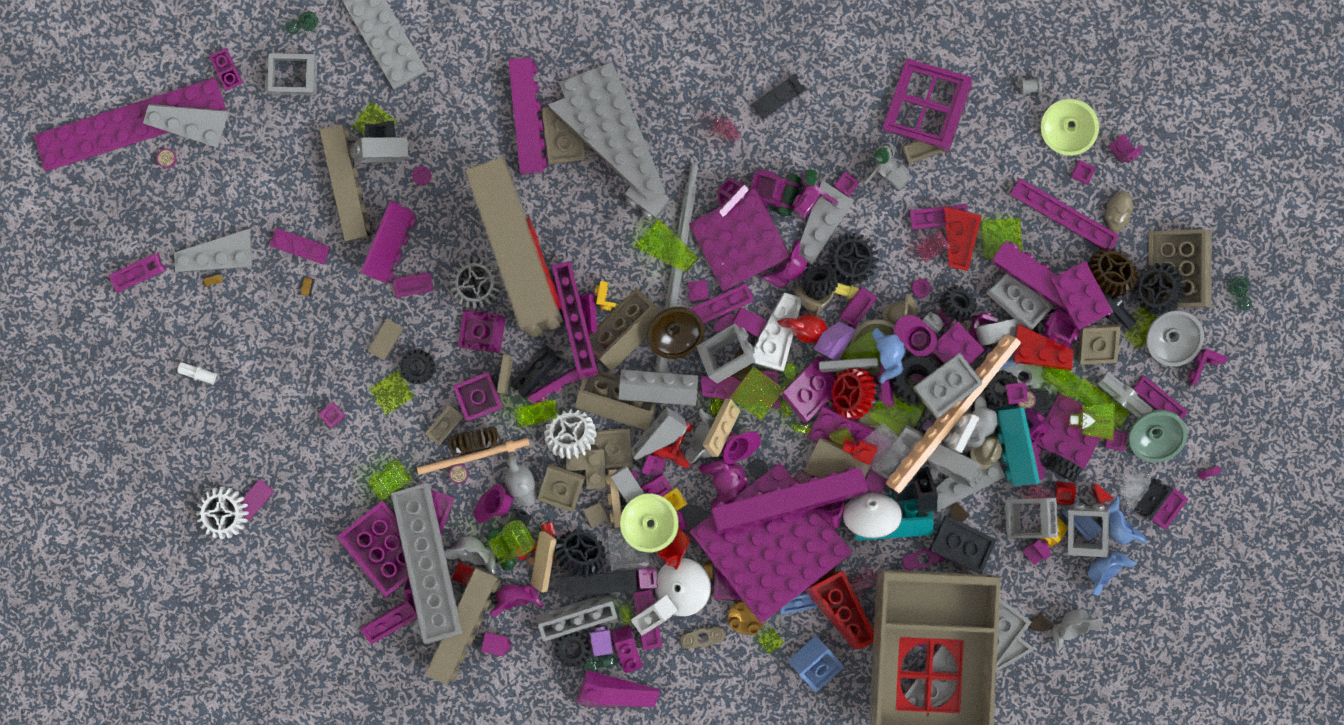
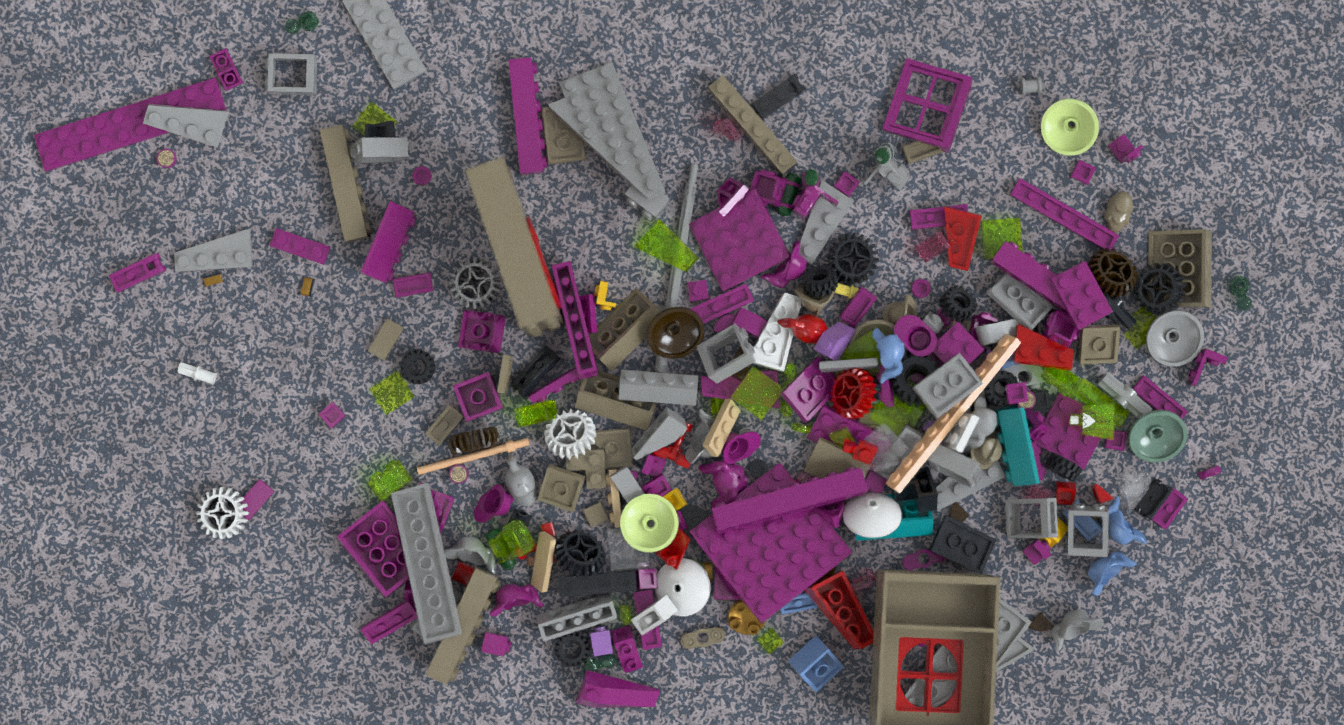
(752, 125): none -> dark tan brick

